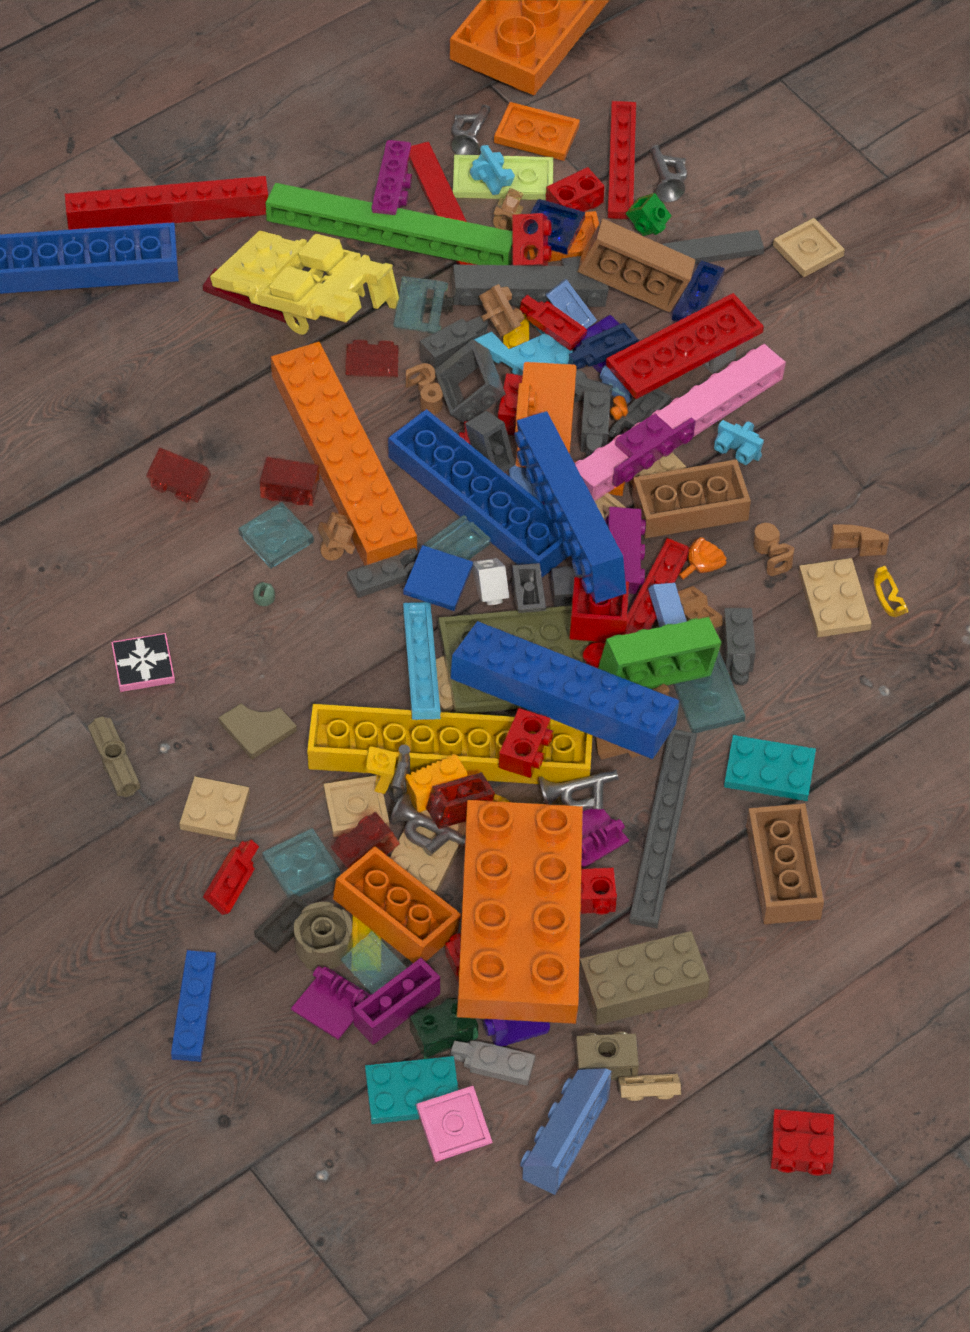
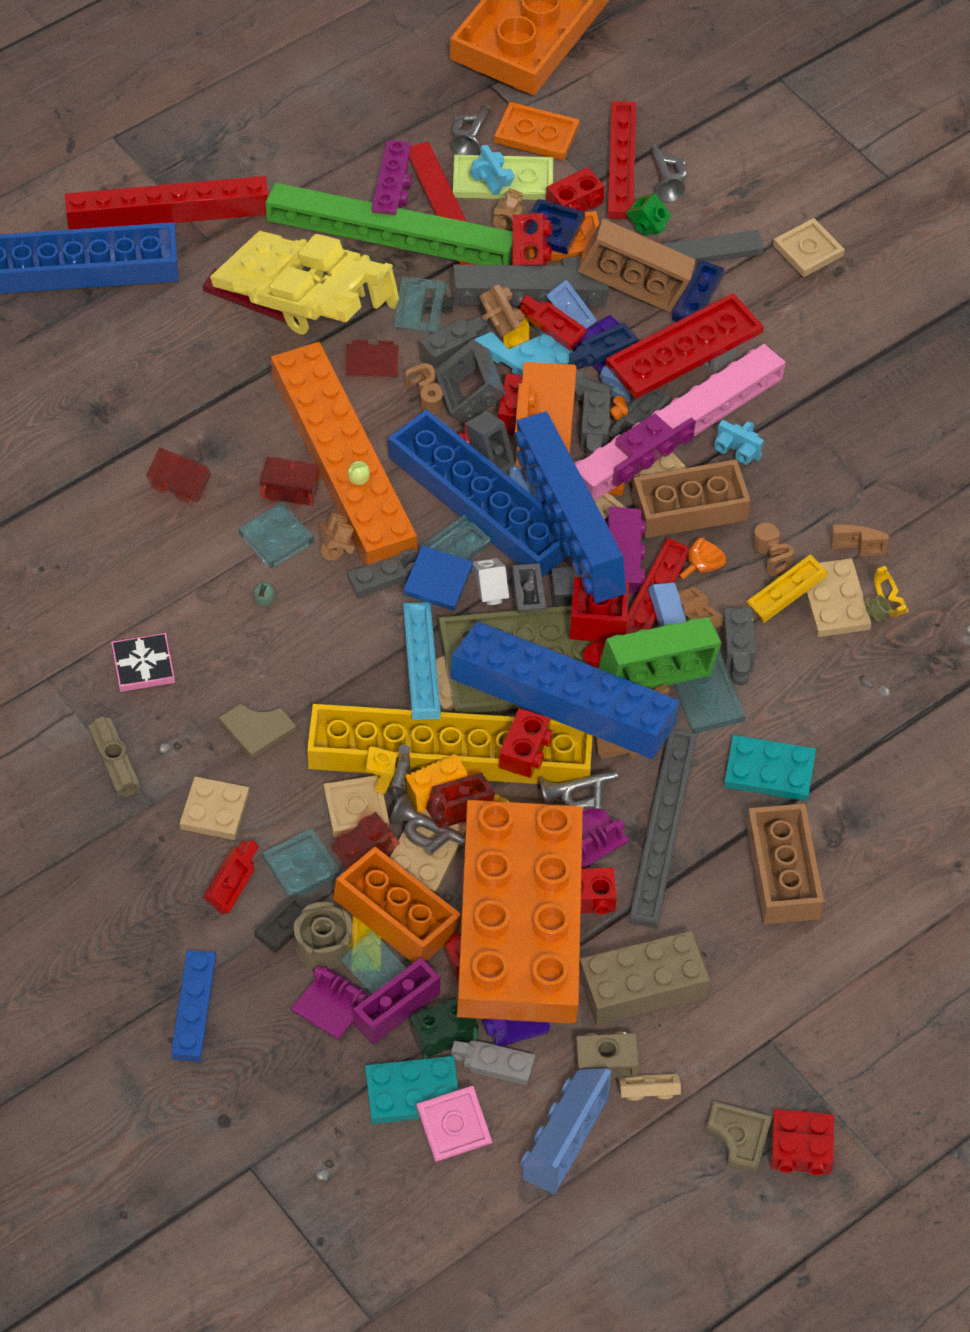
(358, 473): none -> yellowish green hinge
(741, 1133): none -> dark tan tile
(787, 588): none -> yellow tile
(878, 607): none -> olive plate

